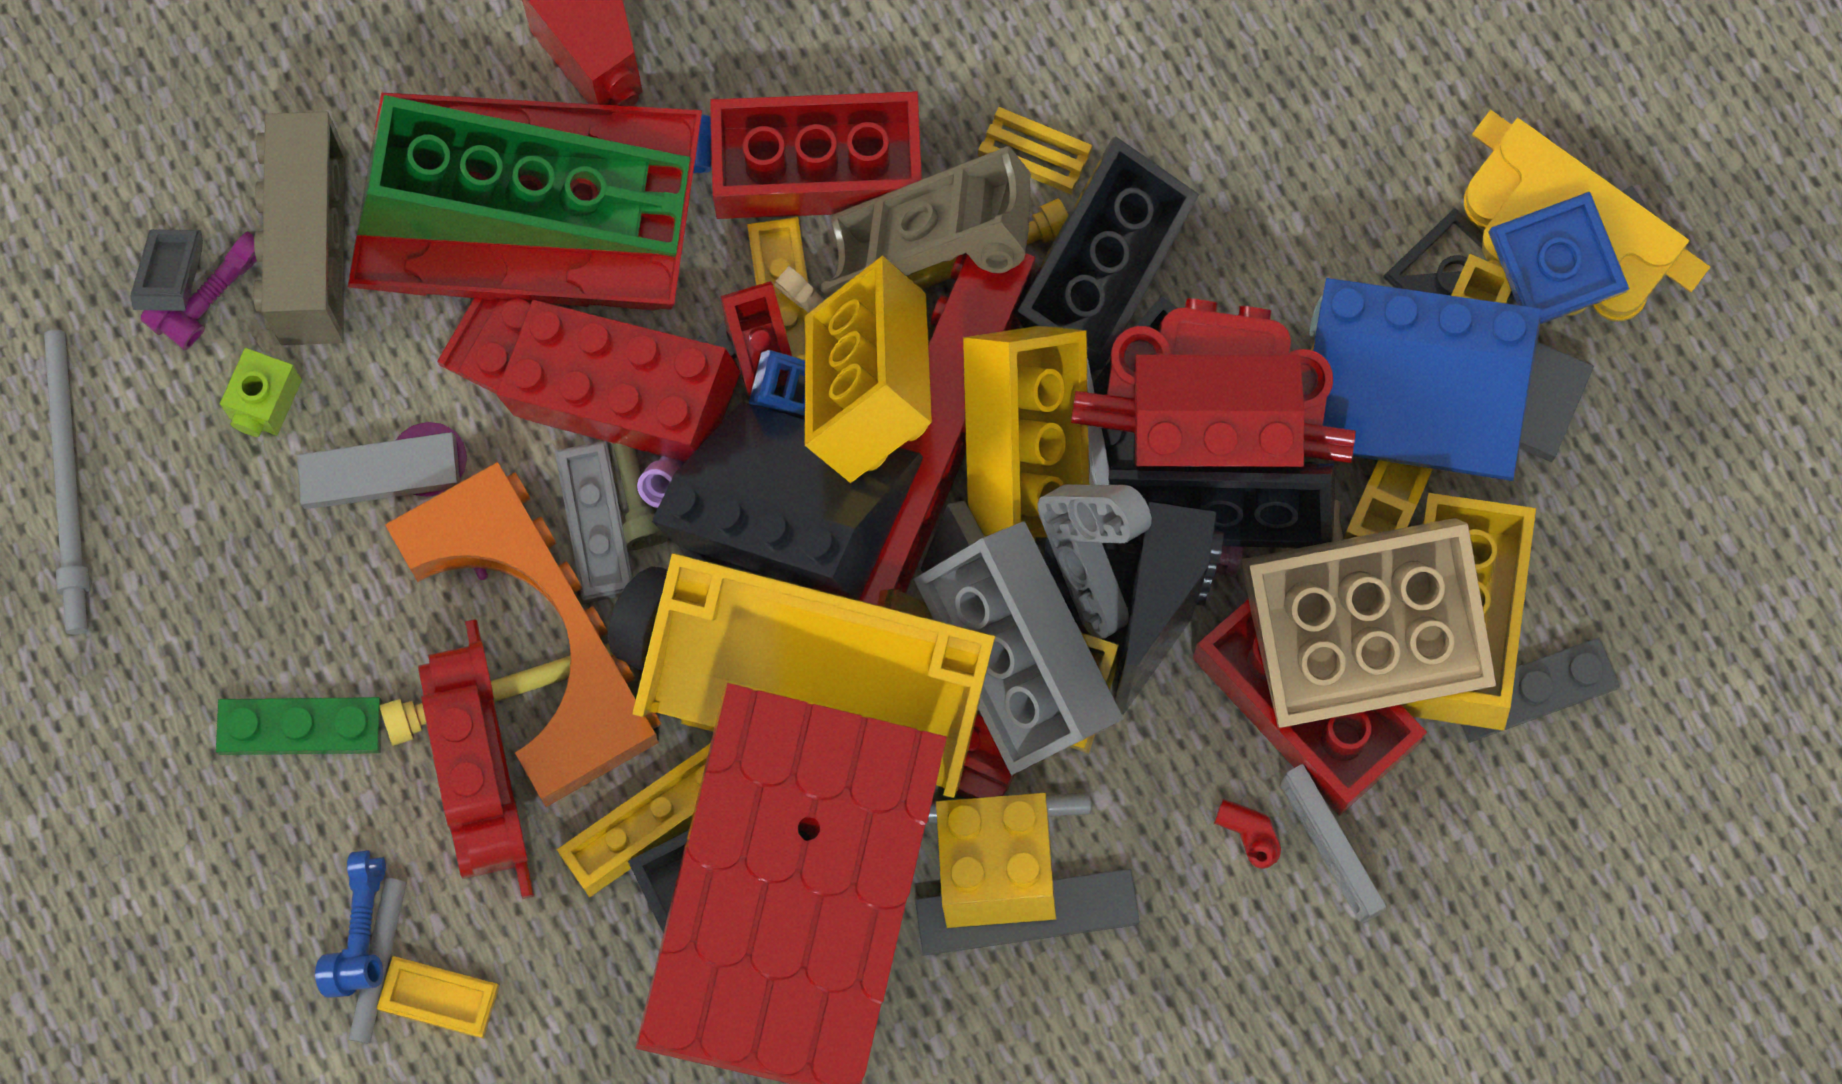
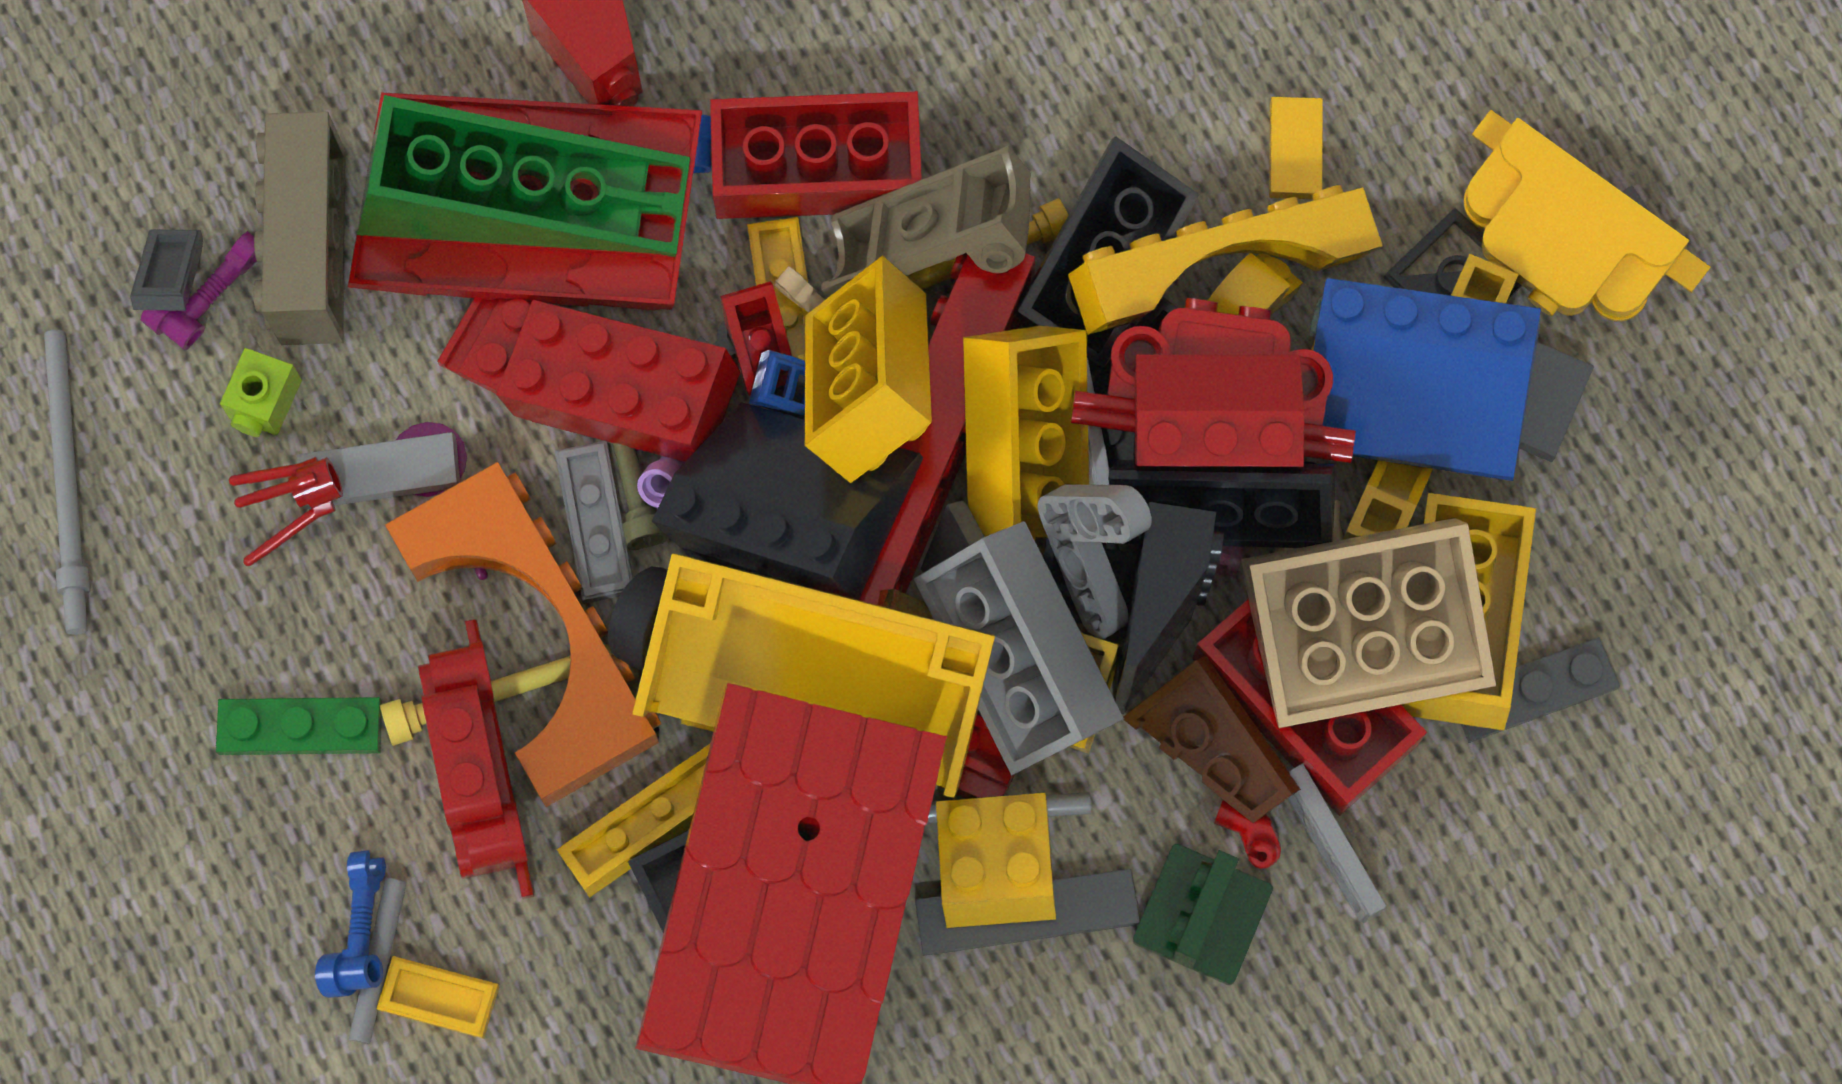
(311, 484): none -> red plant
(1045, 134): yellow tile -> none
(1203, 913): none -> dark green bracket
(1213, 734): none -> reddish brown wing
(1258, 283): none -> yellow brick
(1295, 147): none -> yellow tile
(1316, 234): none -> yellow arch
(1559, 258): blue tile -> none

